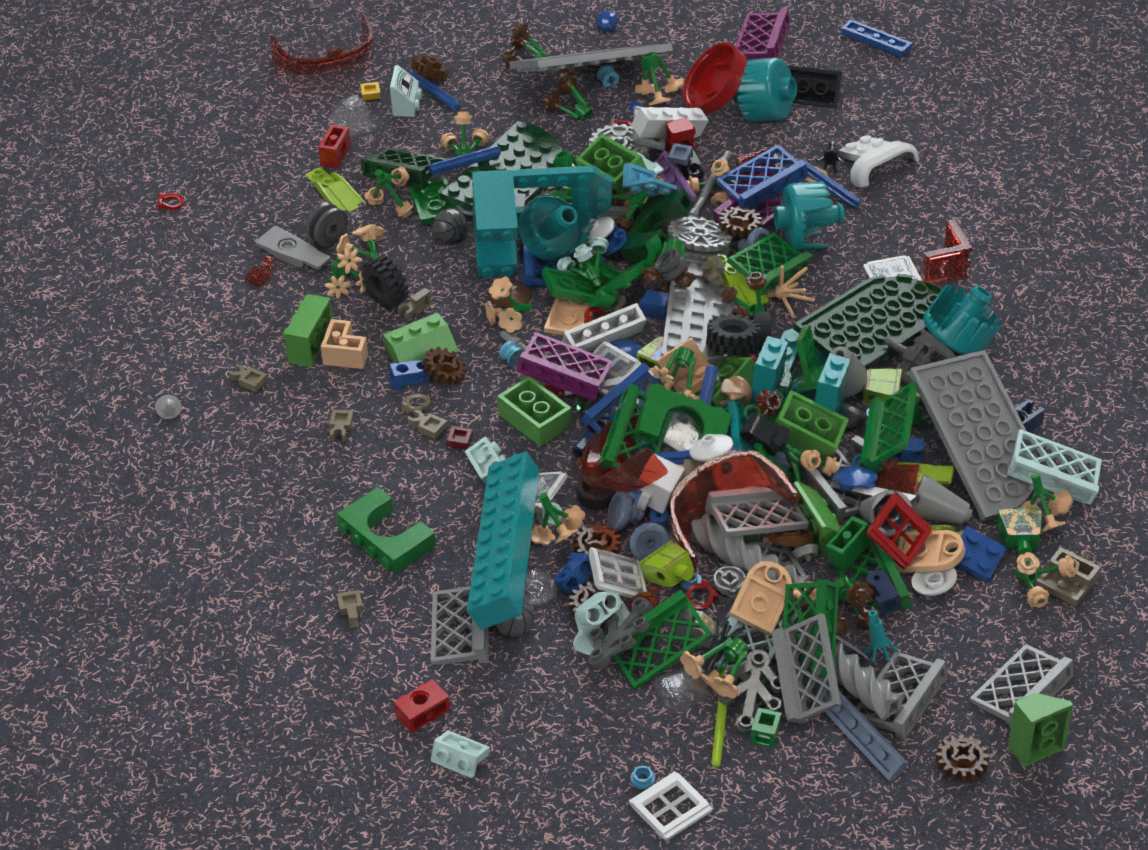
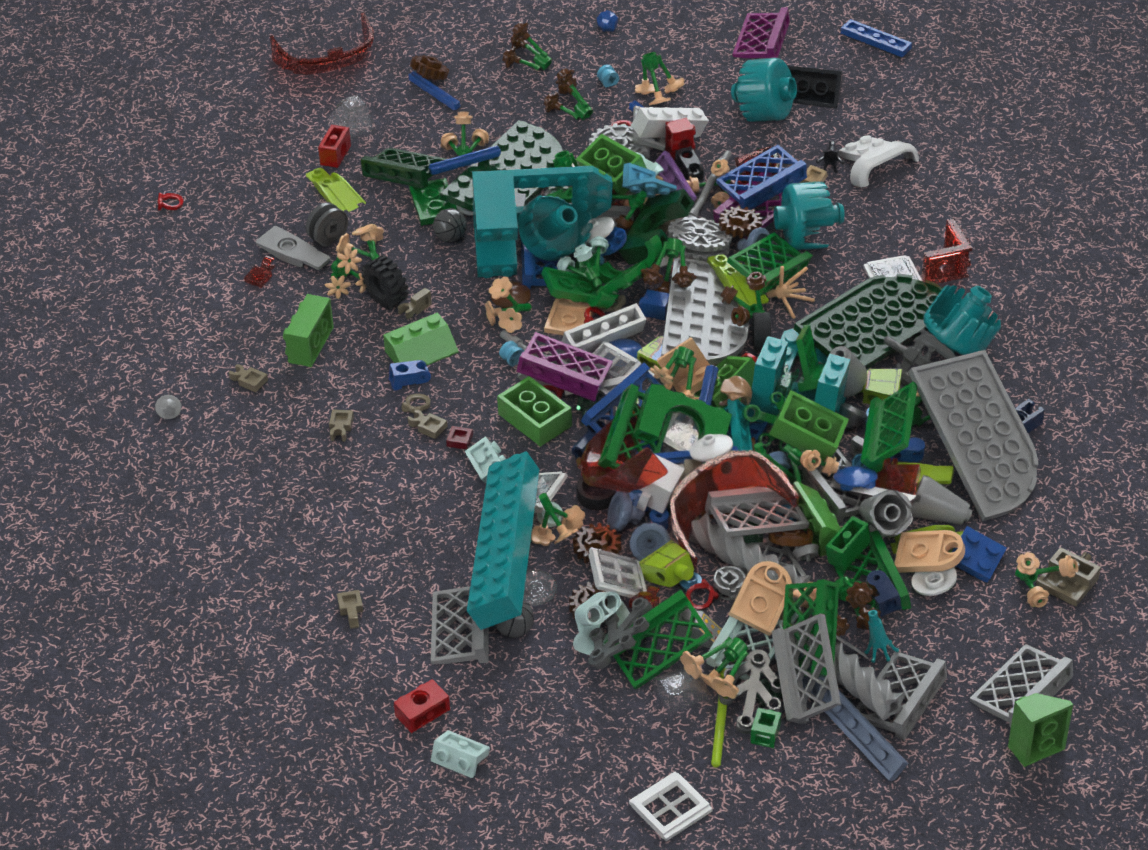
(342, 348): light nougat brick -> none
(370, 91): yellow plate -> none
(394, 551): green arch -> none
(398, 177): plant -> none
(404, 93): light aqua slope -> none
(444, 366): reddish brown gear -> none
(574, 573): blue leg -> none
(590, 58): light grey plate -> none
(642, 771): dark azure plate -> none
(671, 264): dark grey wheel -> none
(680, 154): sand blue plate -> none
(713, 269): dark tan plate -> none
(714, 77): red brick -> none
(719, 638): black piece -> none
(732, 335): black tyre -> none
(762, 431): black pin -> none
(768, 402): clear red gear -> none
(833, 186): blue axle -> none
(888, 545): red piece -> none
(962, 758): reddish brown gear -> none
(1019, 528): green torso -> none
(1051, 476): light aqua fence -> none
(1058, 503): light nougat plant -> none

